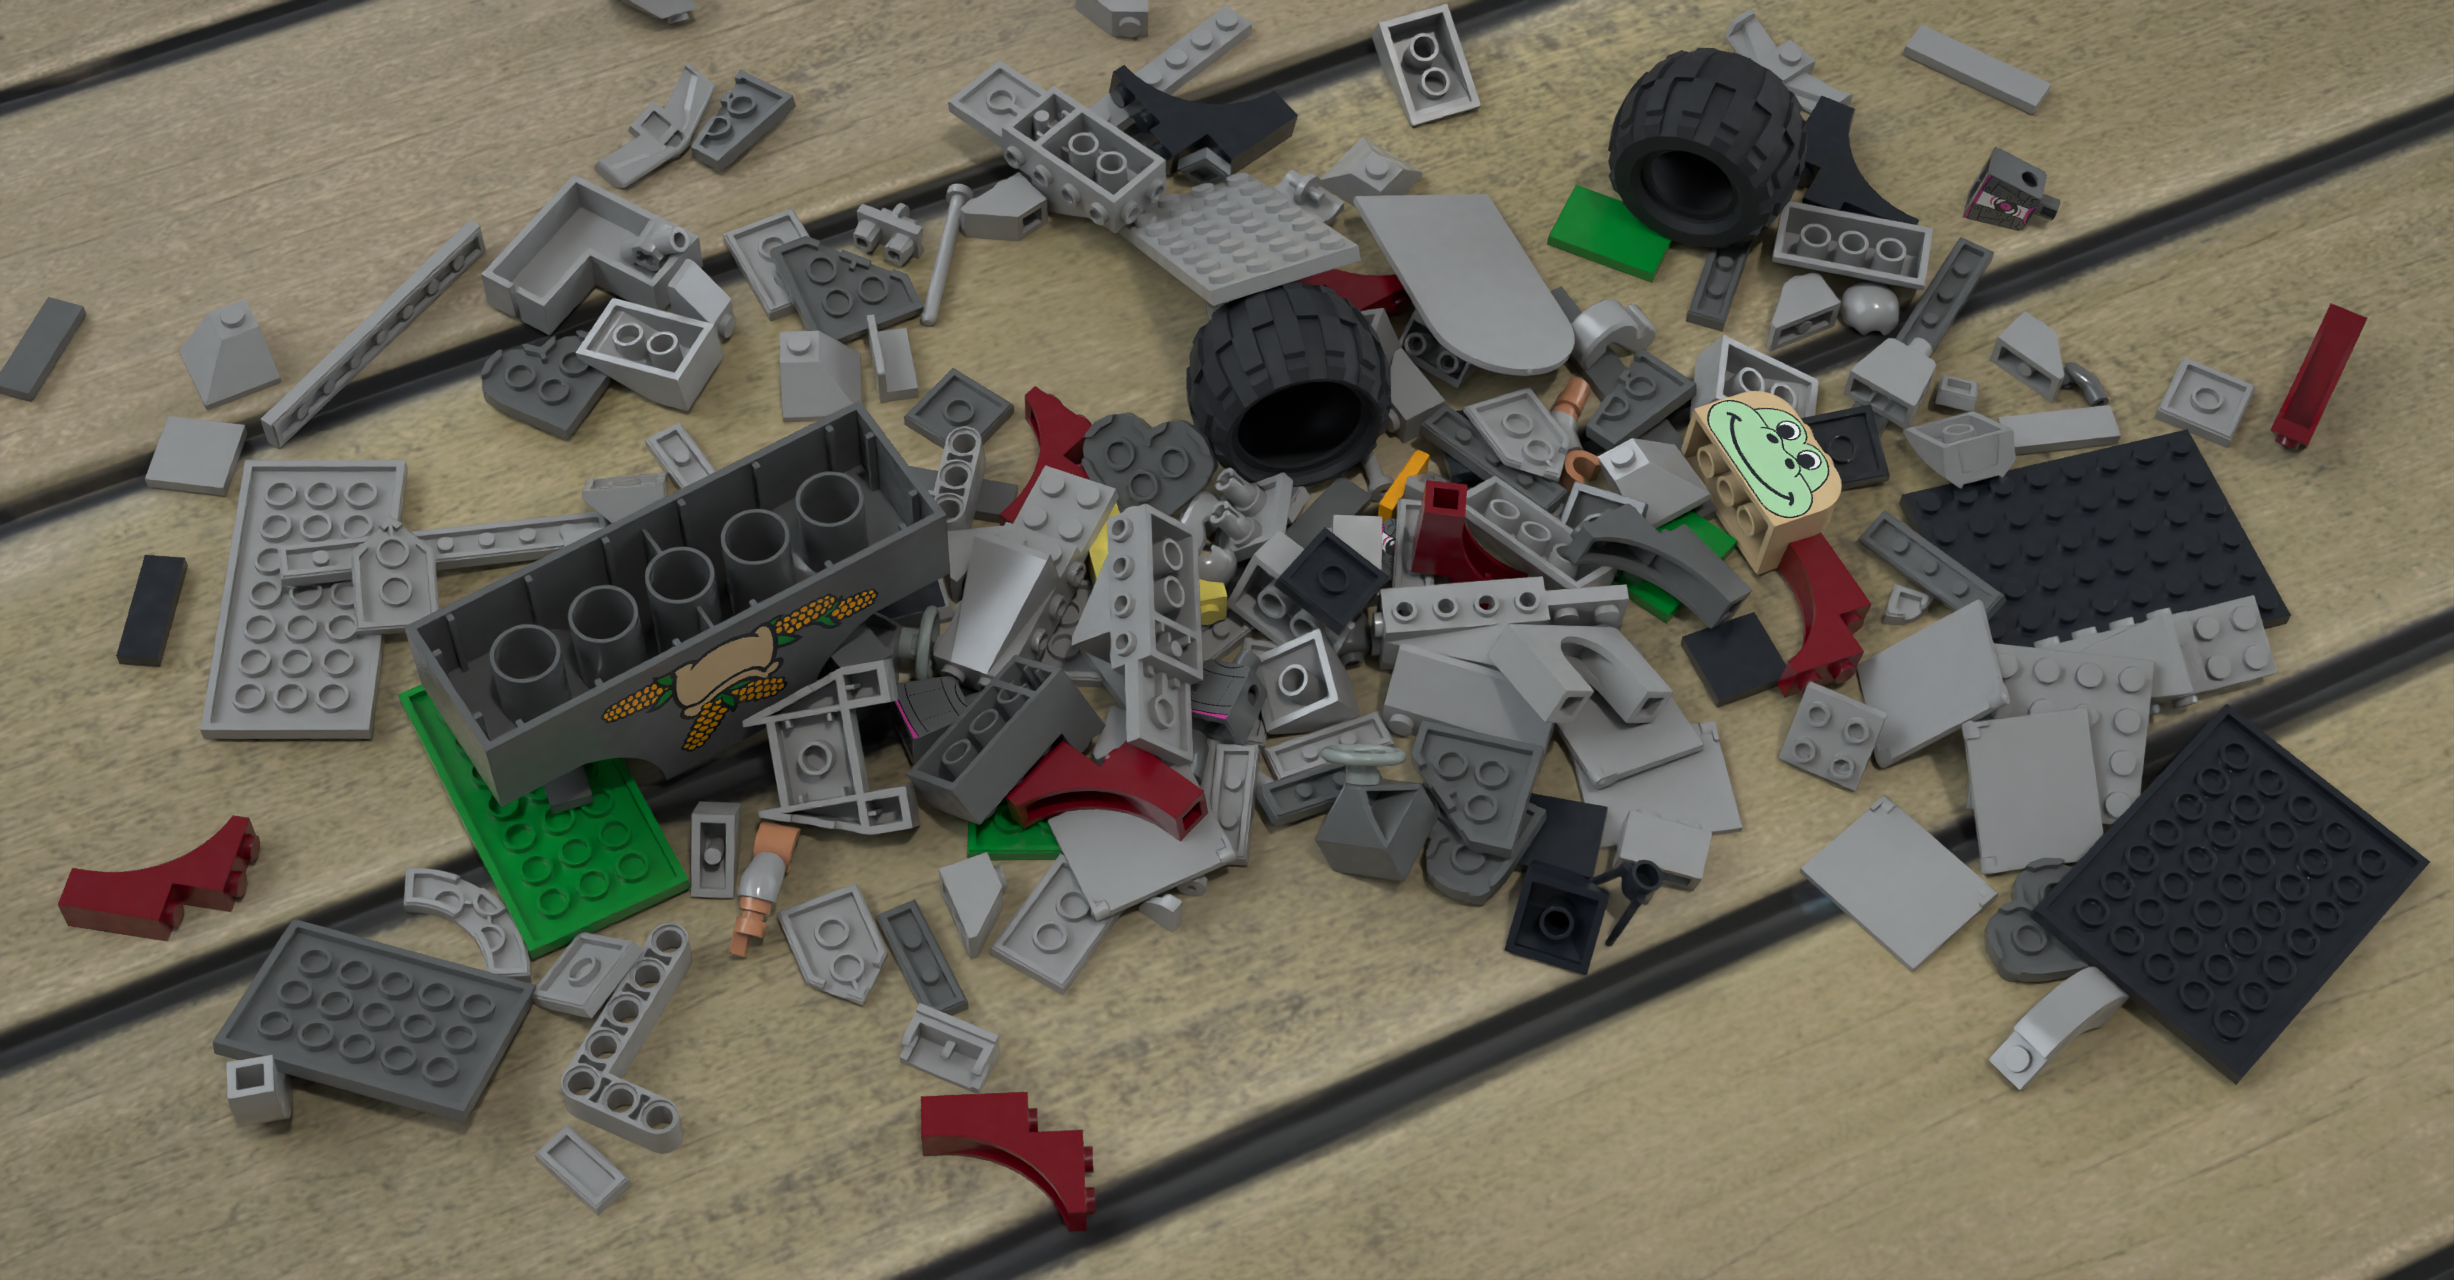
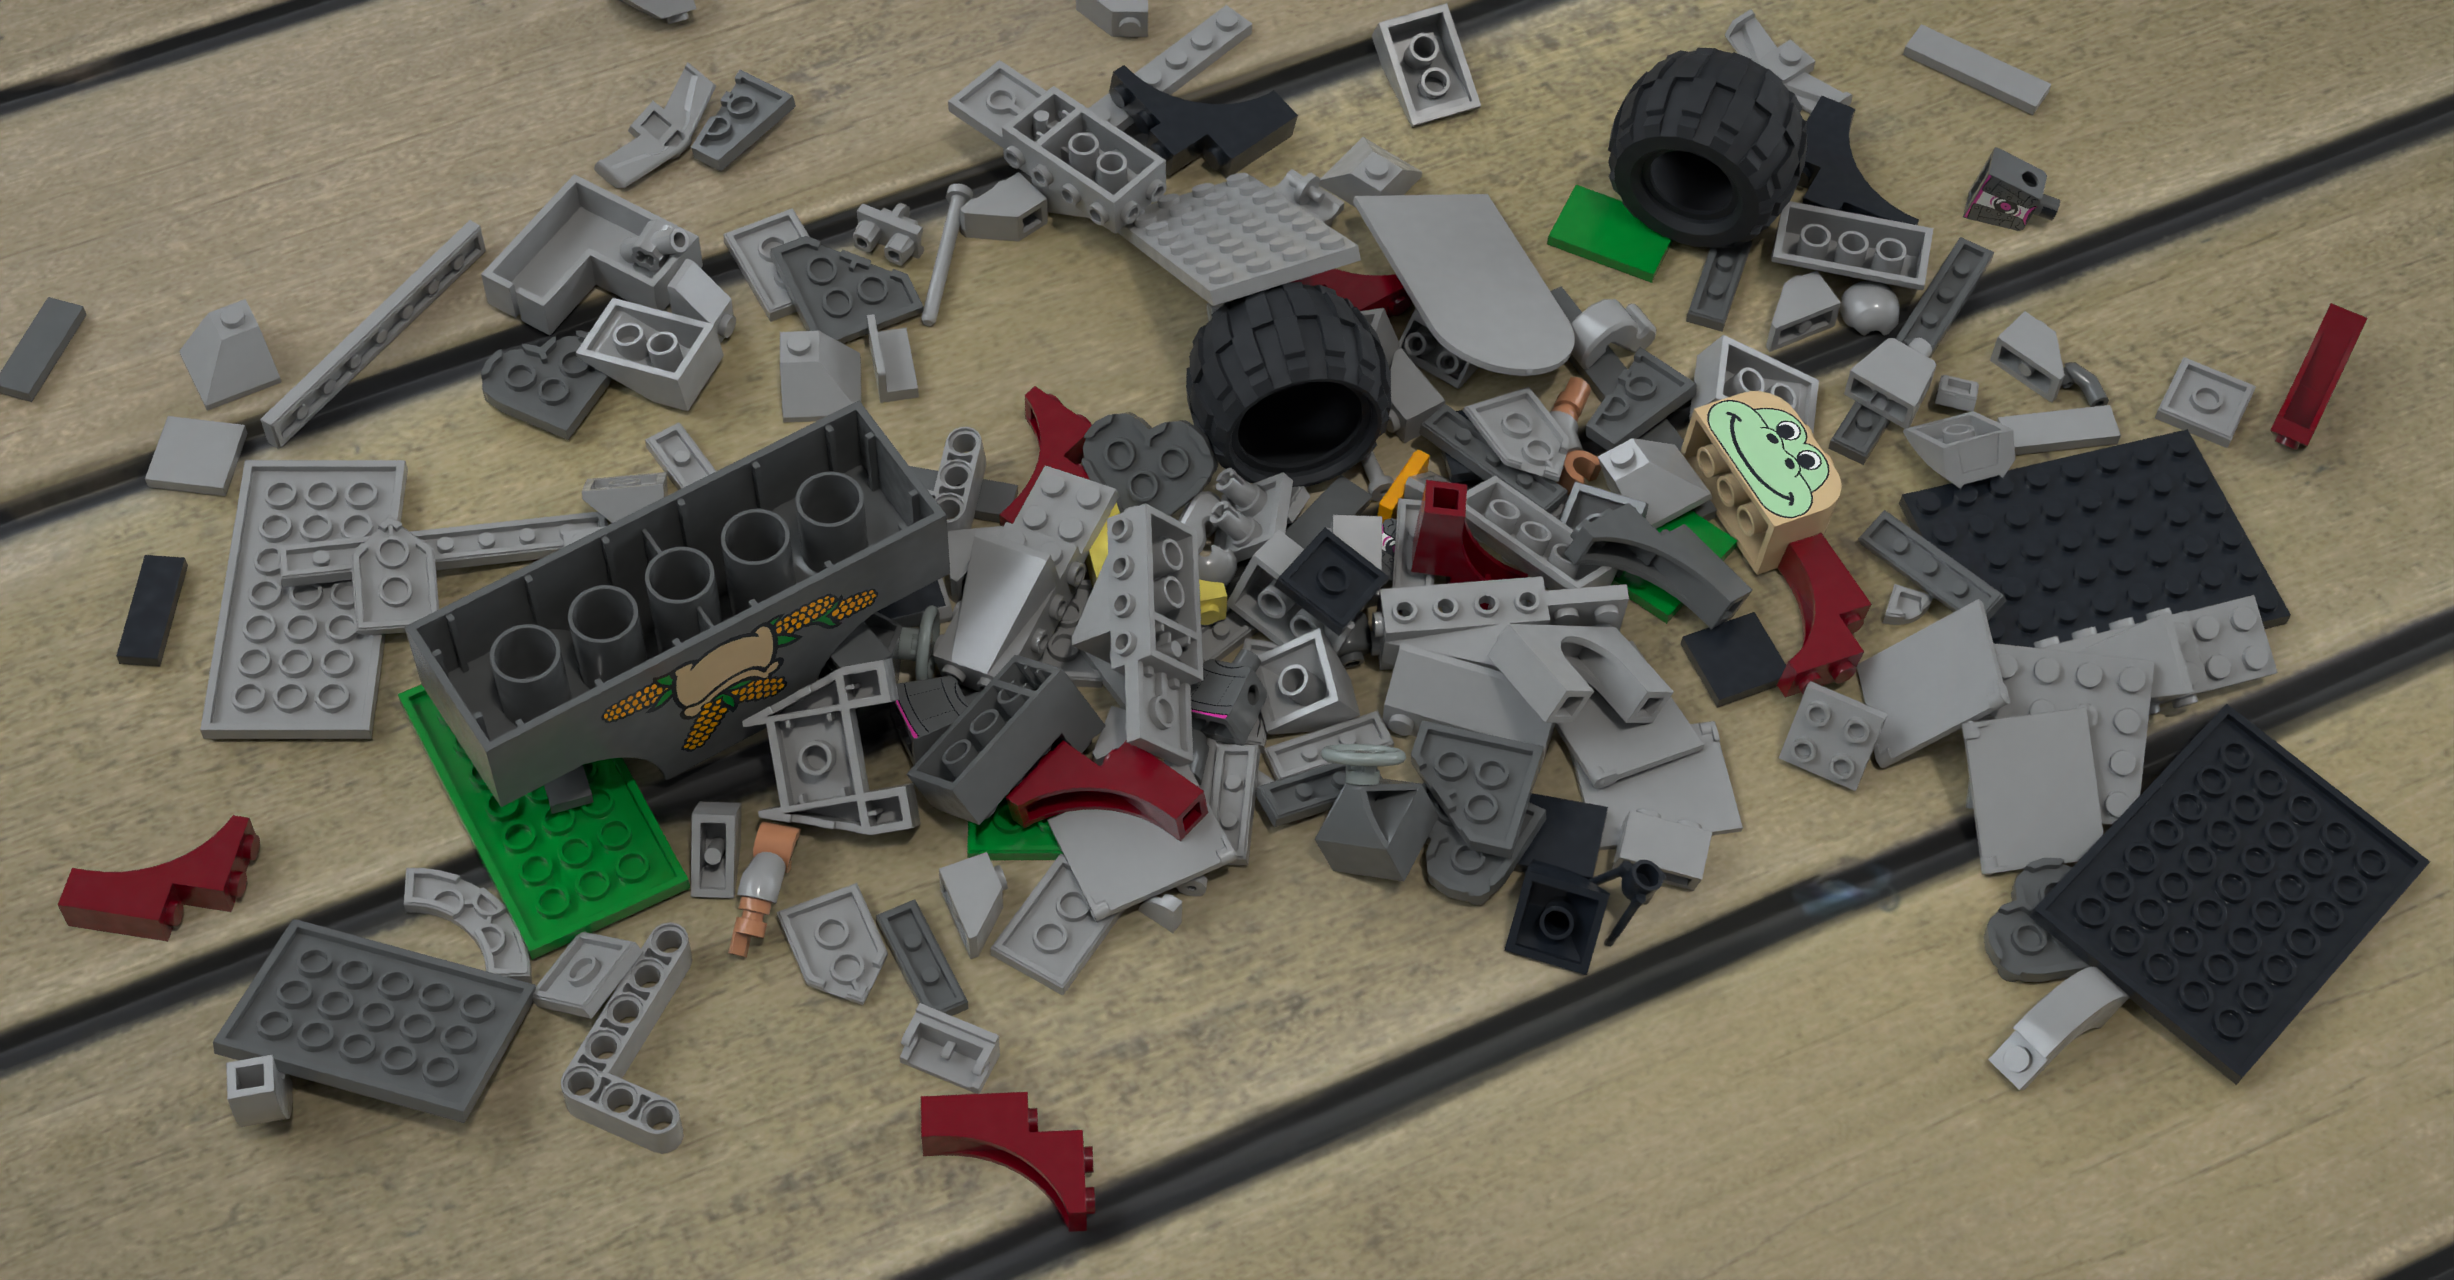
(582, 1170): light grey tile -> none
(958, 403): dark grey tile -> none
(1204, 167): dark grey tile -> none
(1852, 443): black tile -> none
(1898, 883): light grey piece -> none

